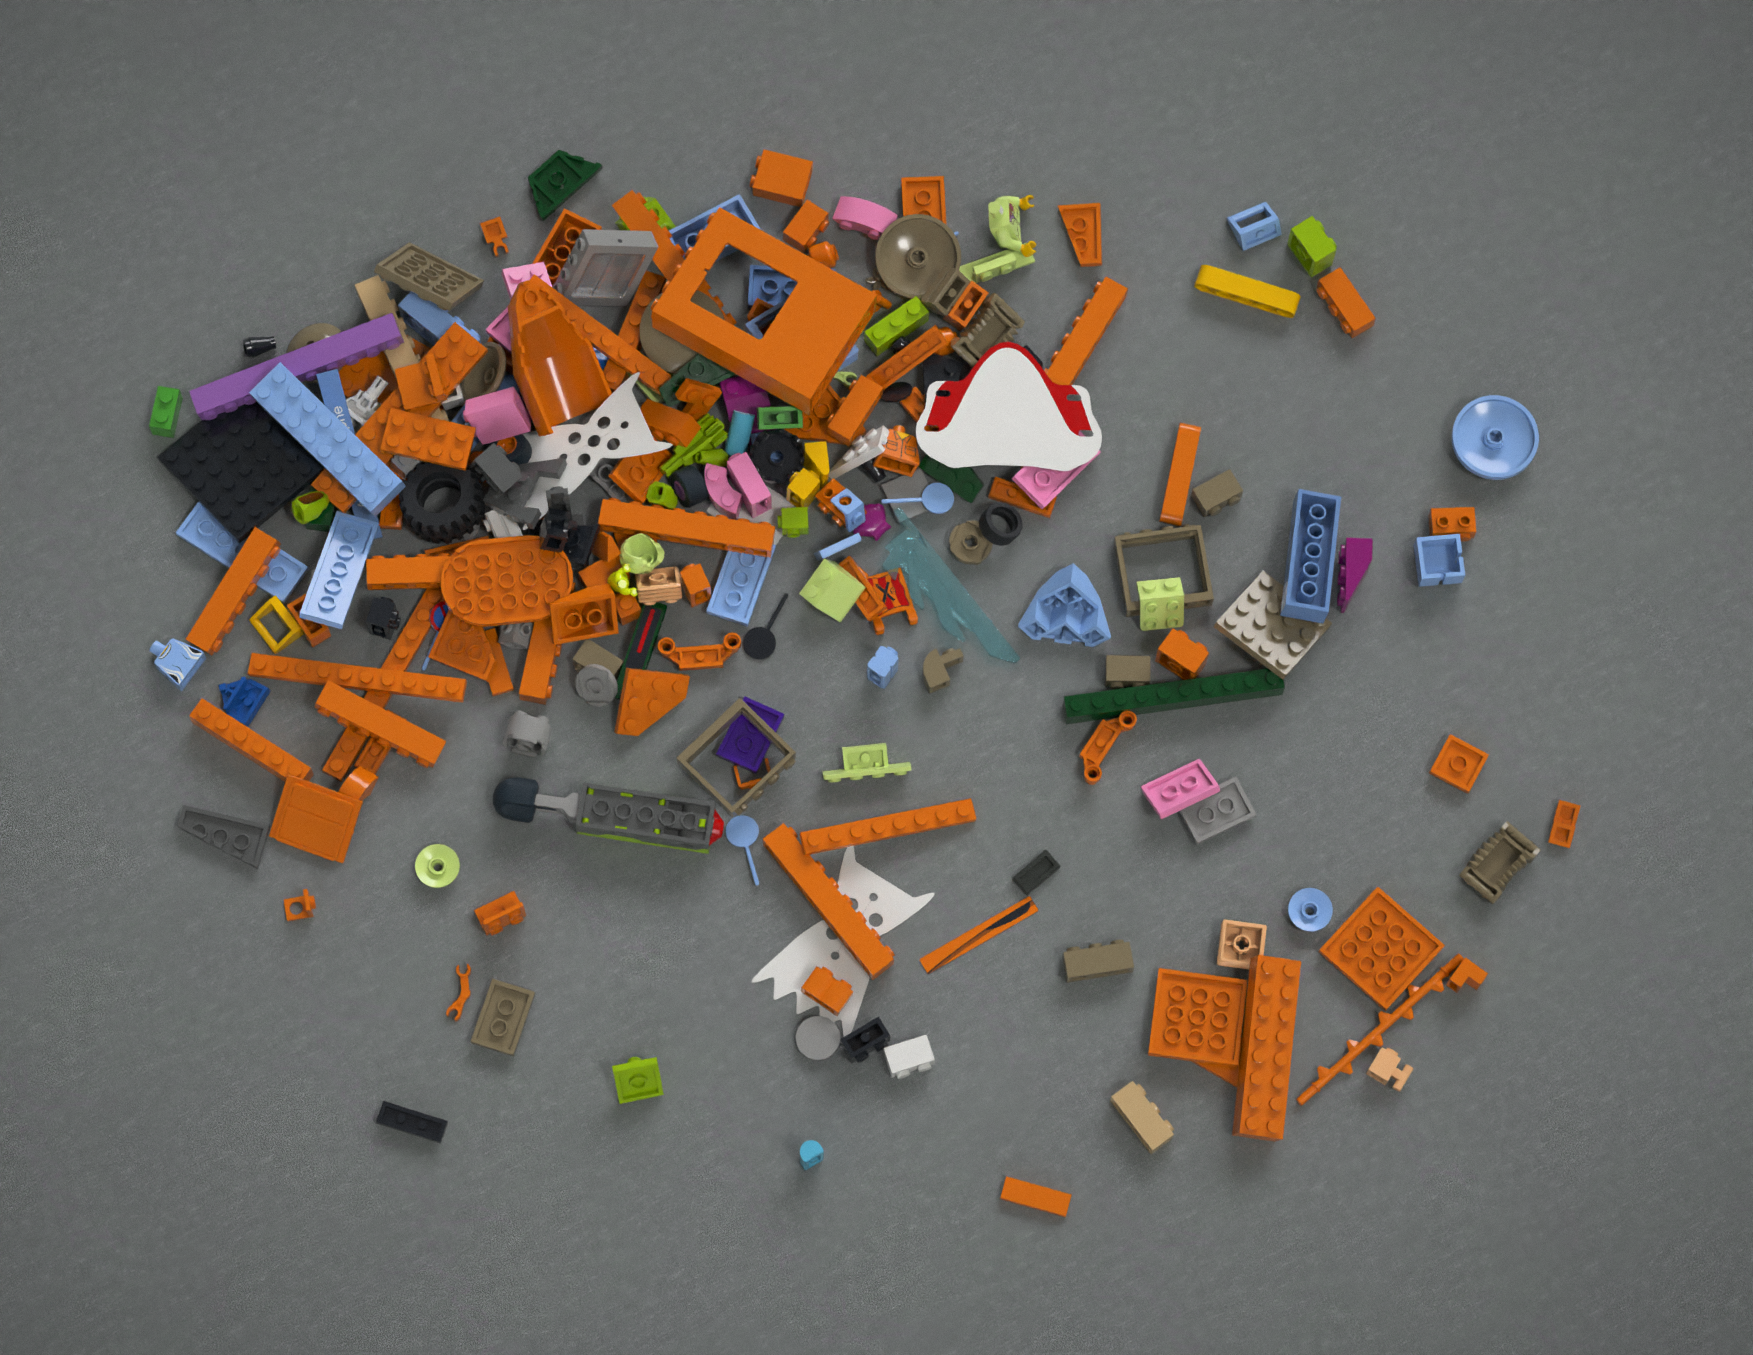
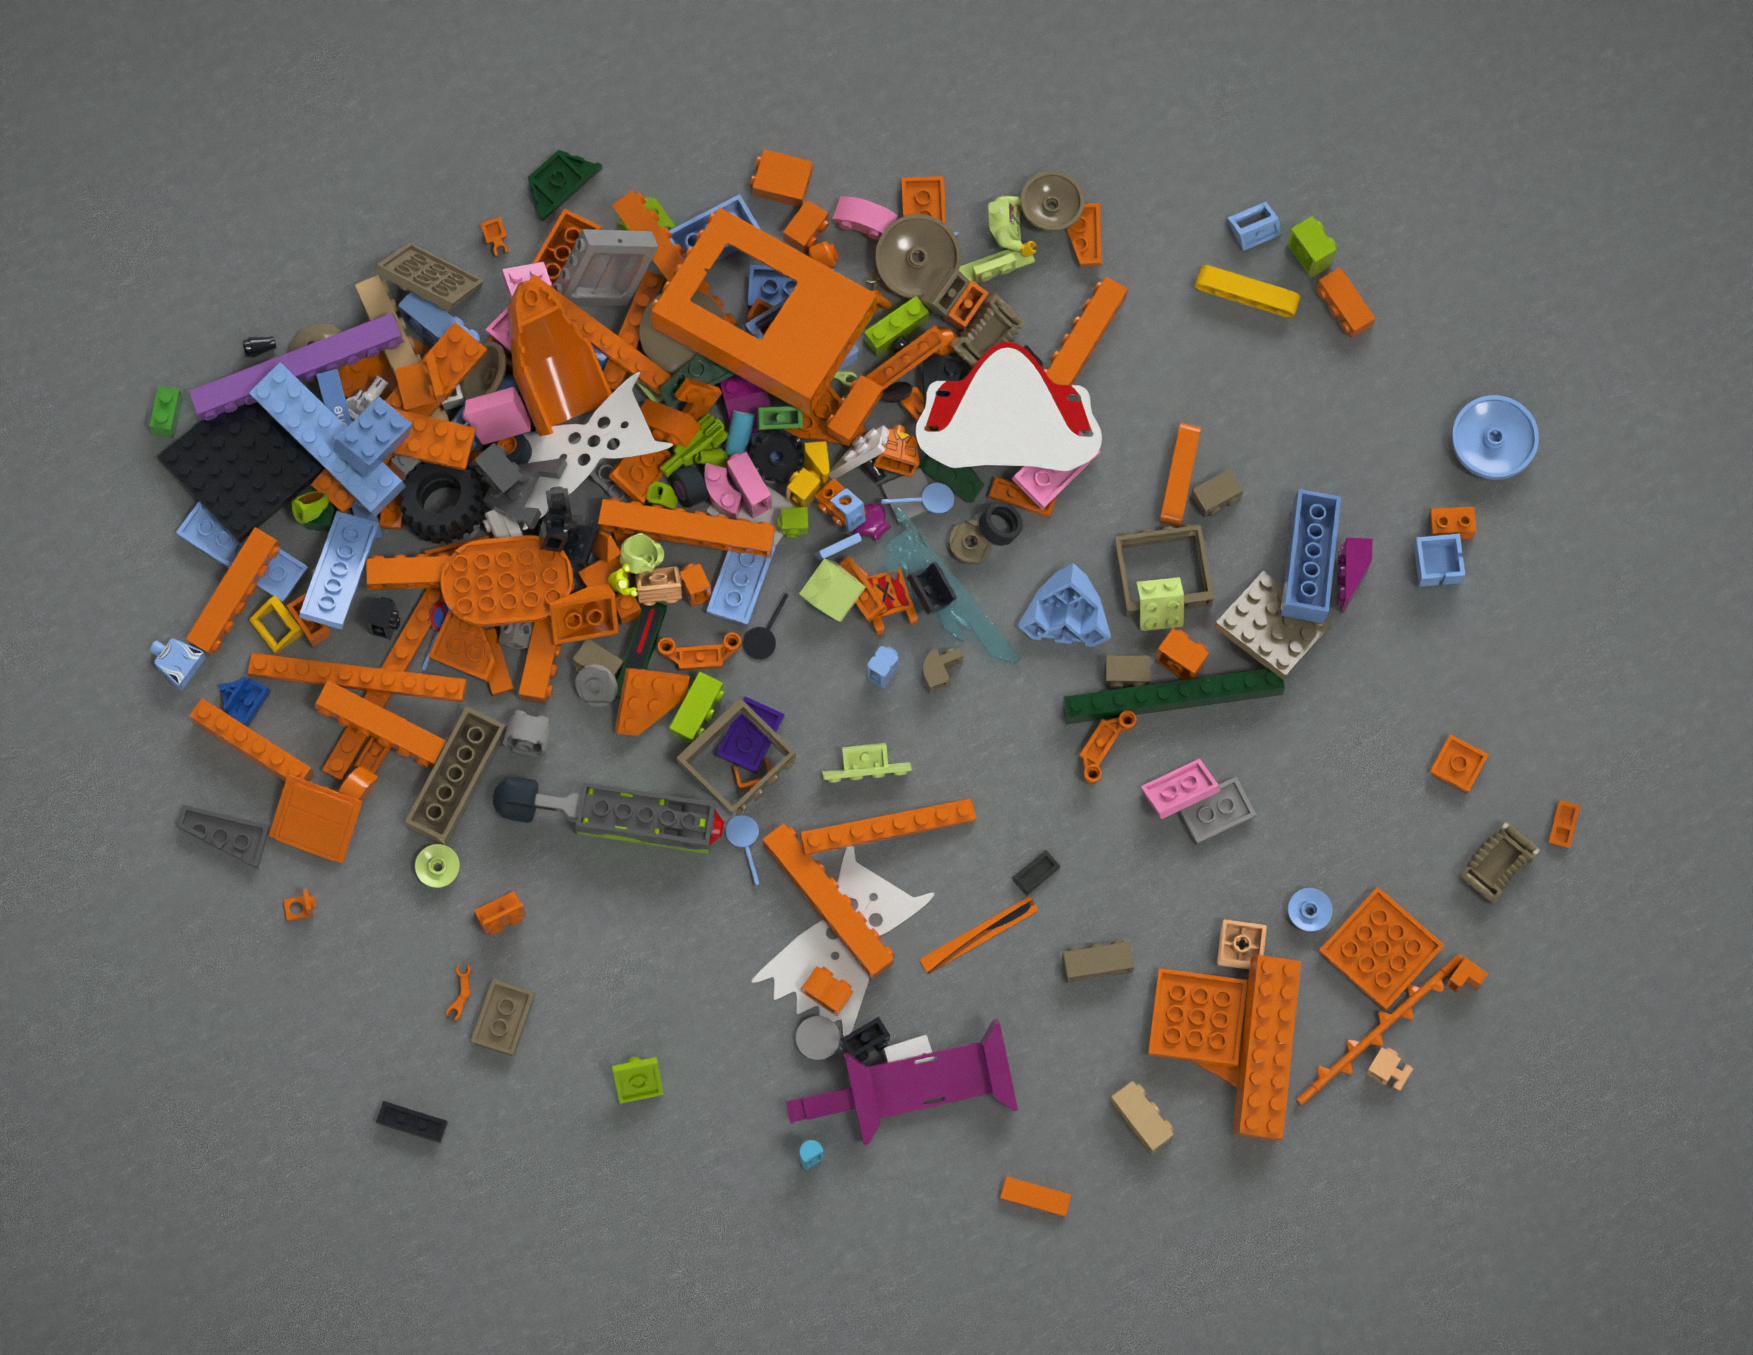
(372, 437): none -> medium blue brick
(456, 776): none -> dark tan brick
(697, 708): none -> lime brick
(903, 1085): none -> magenta piece
(932, 588): none -> black bracket
(1052, 189): none -> dark tan dish

